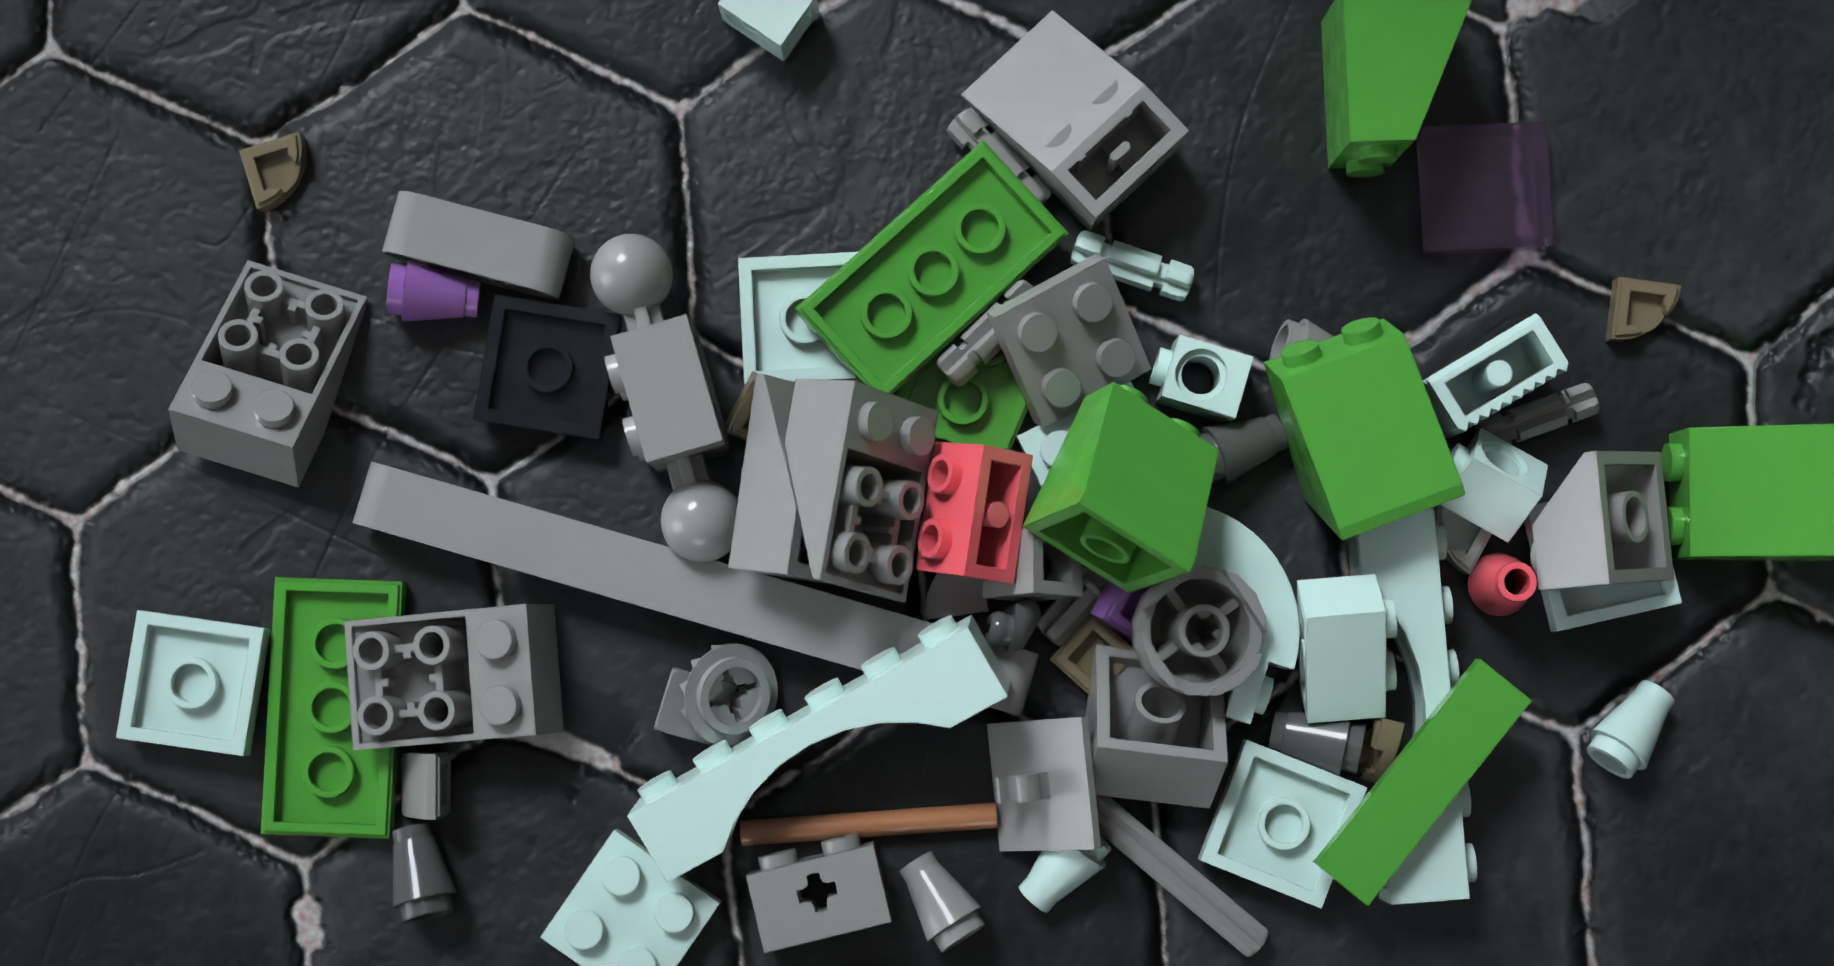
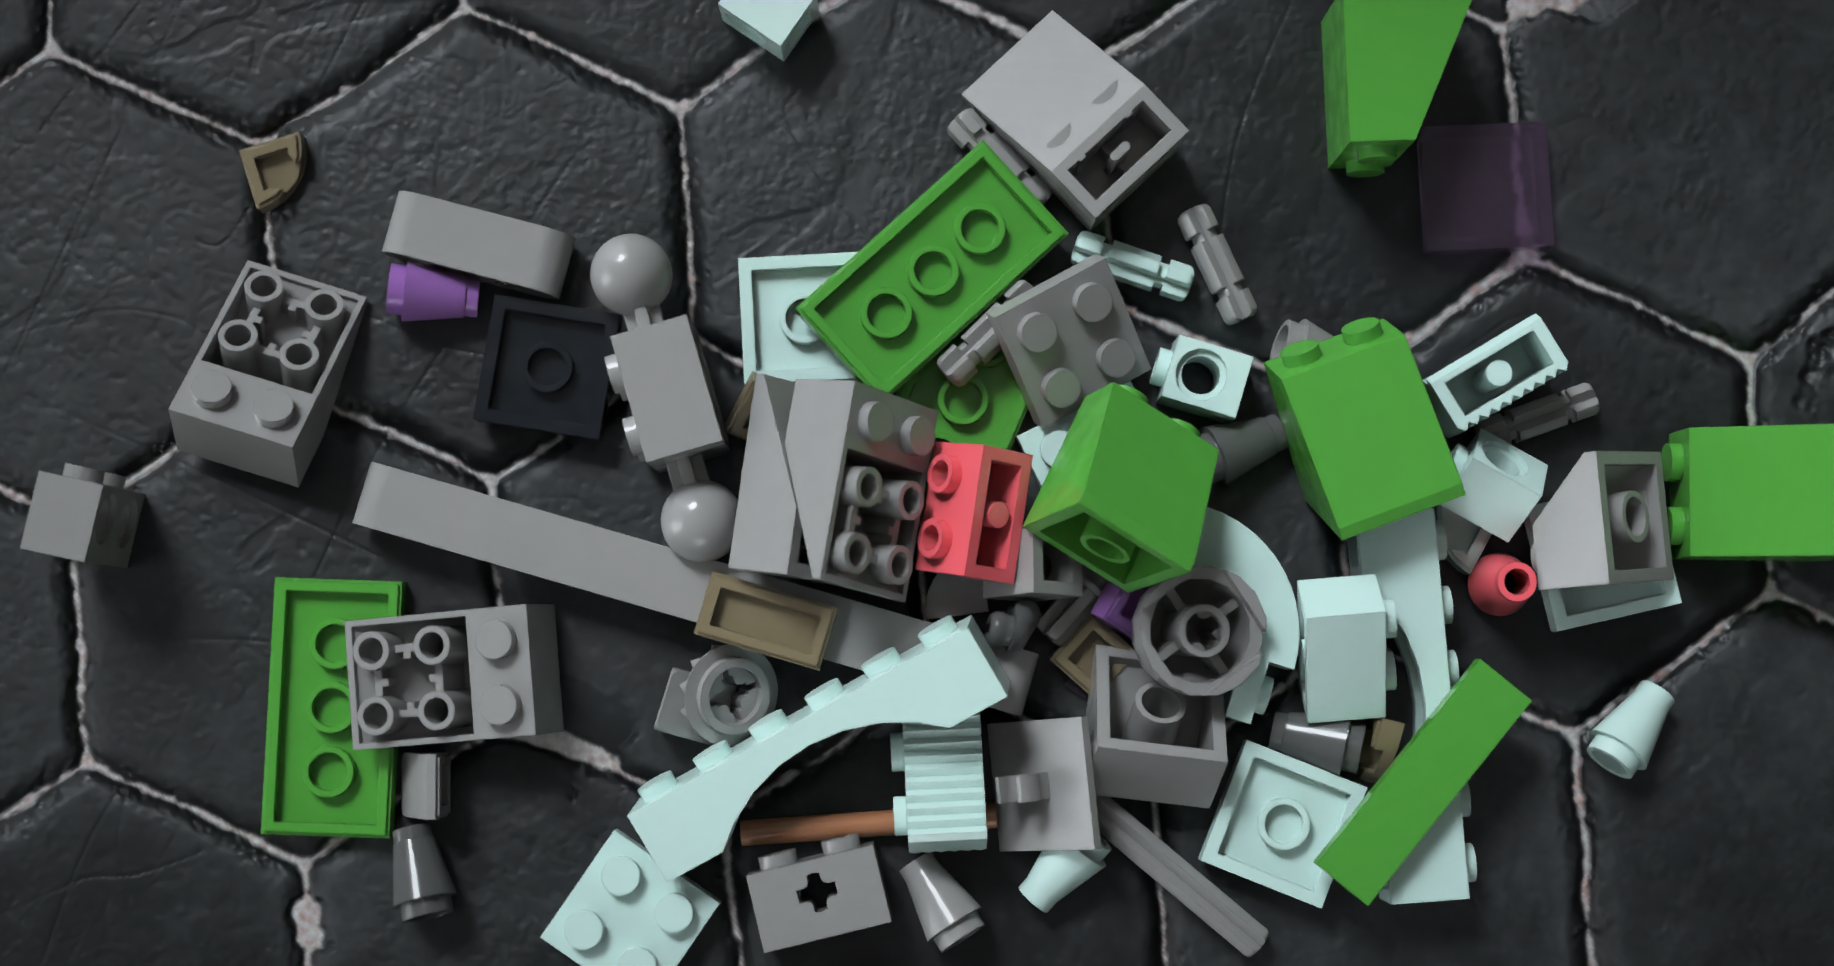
(83, 516): none -> light grey brick
(193, 683): light aqua plate -> none
(765, 620): none -> dark tan tile
(943, 786): none -> light aqua brick
(1217, 264): none -> light grey axle
(1638, 307): dark tan tile -> none

